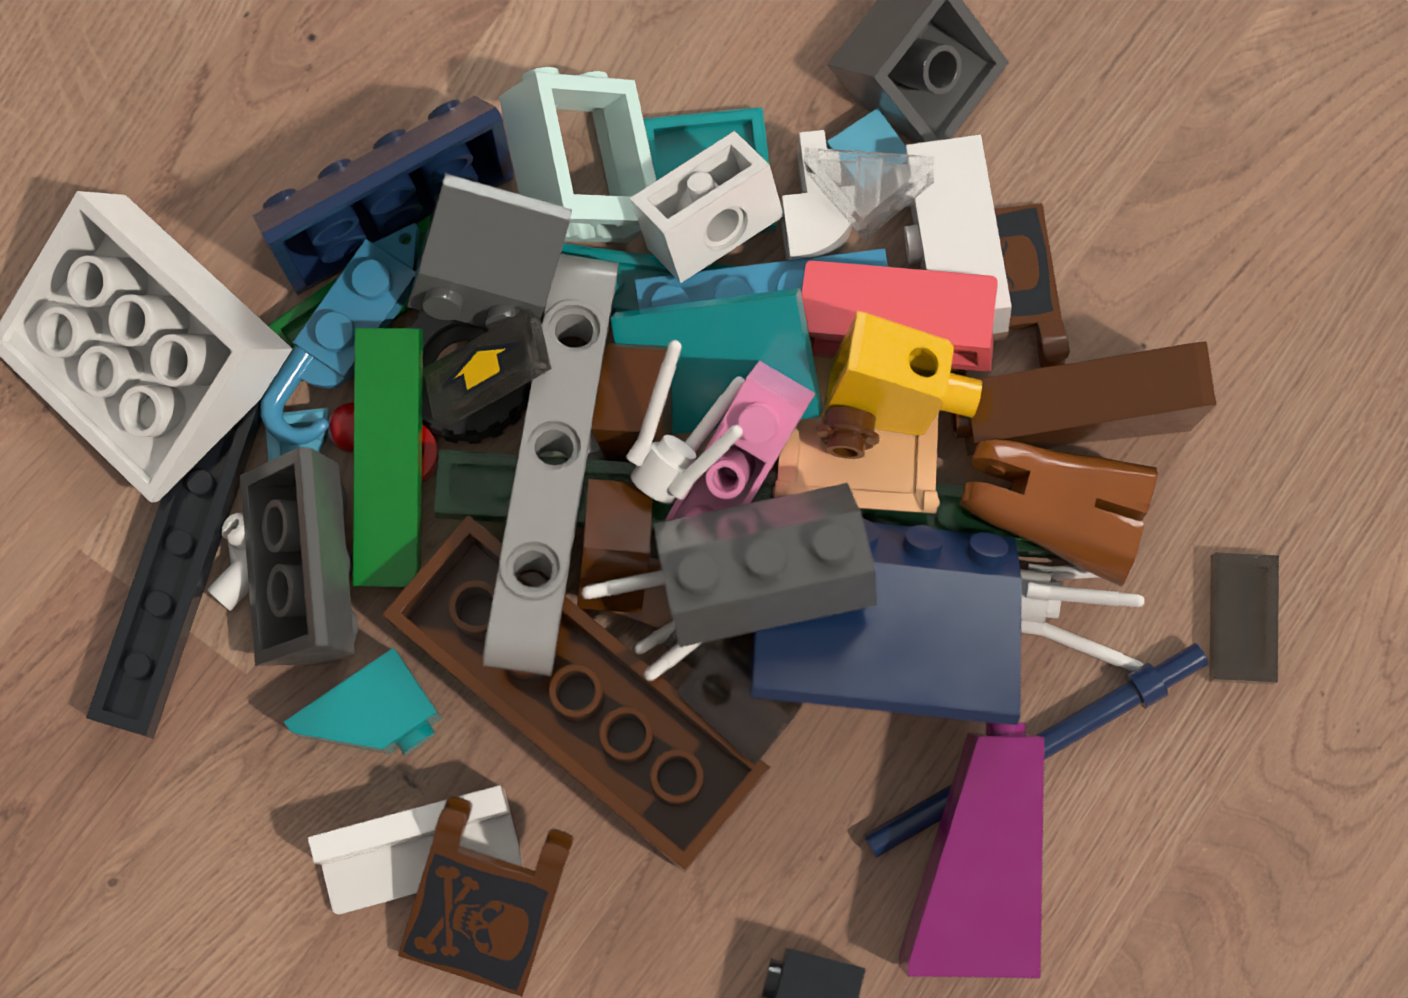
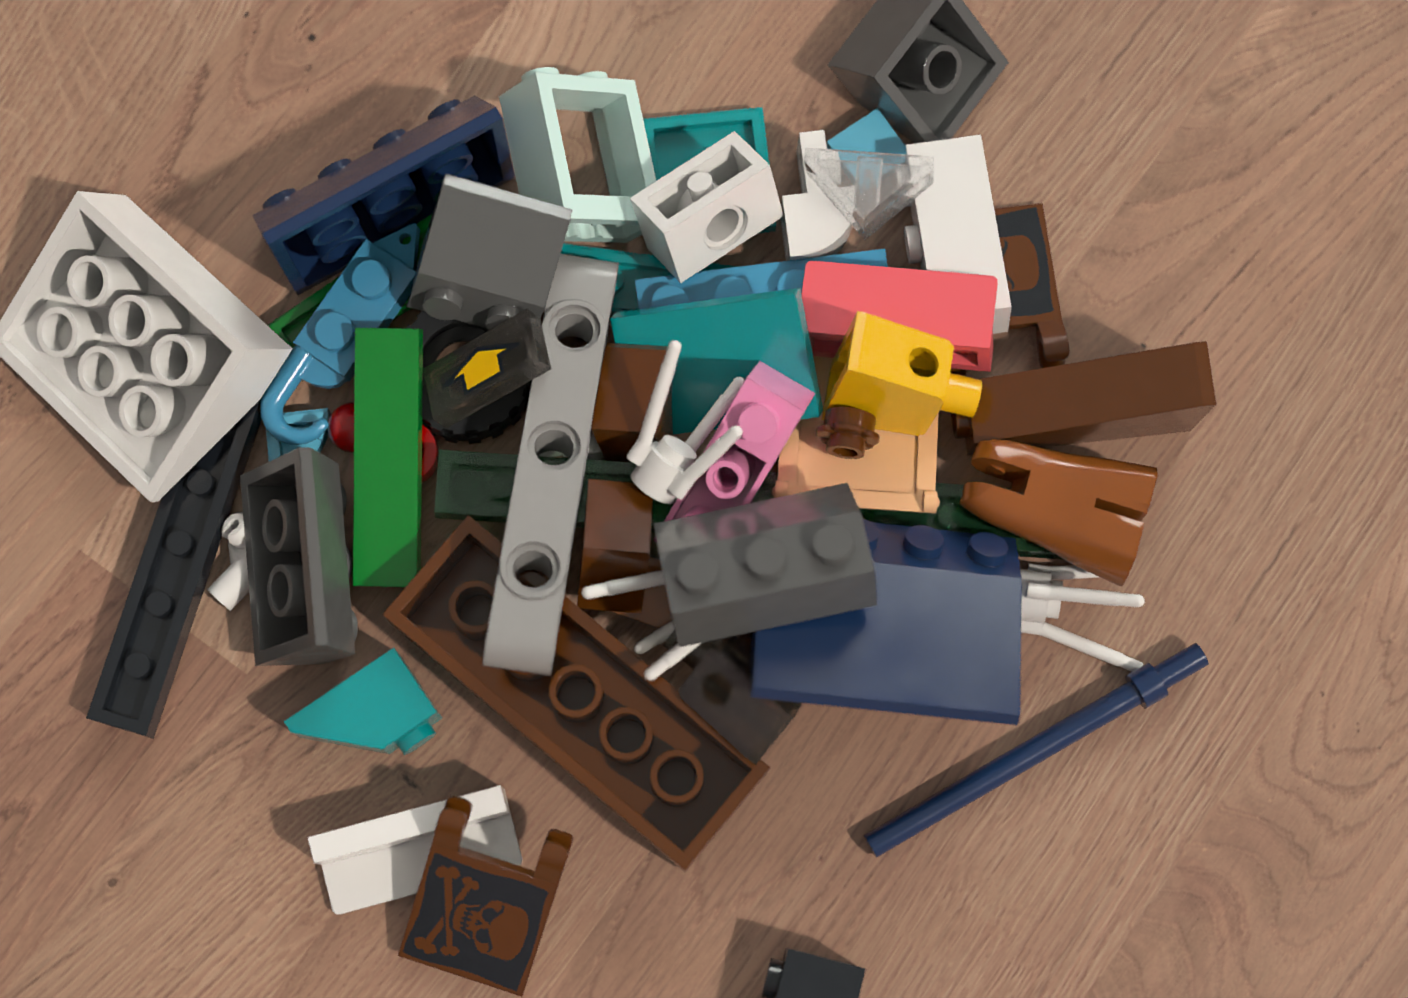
(984, 872): magenta slope -> none
(1244, 618): clear smoke tile -> none

